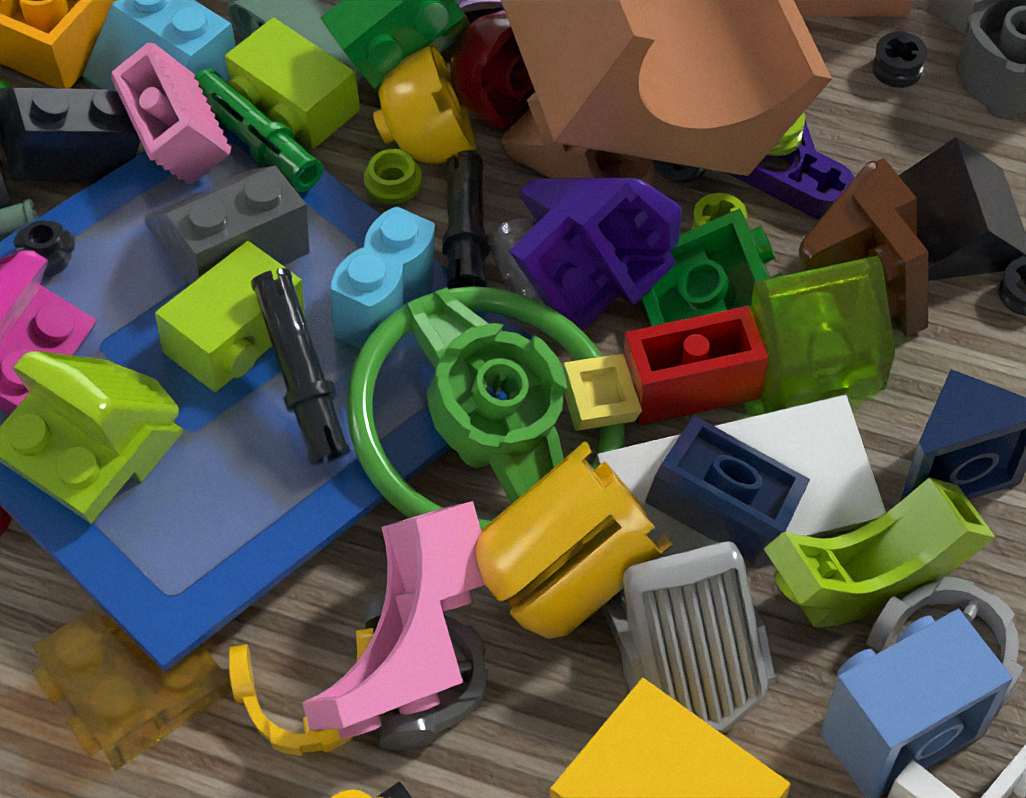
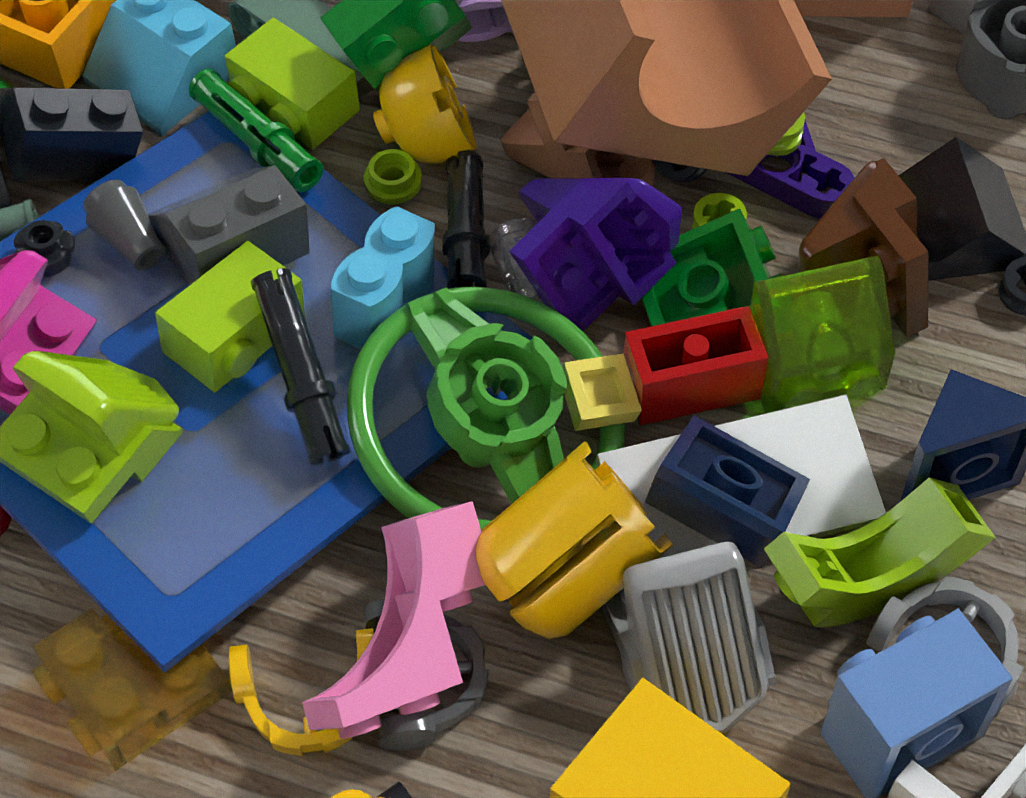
(123, 222): none -> dark grey cone
(170, 113): bright pink brick -> none
(491, 72): dark red cylinder -> none
(902, 47): black bush -> none

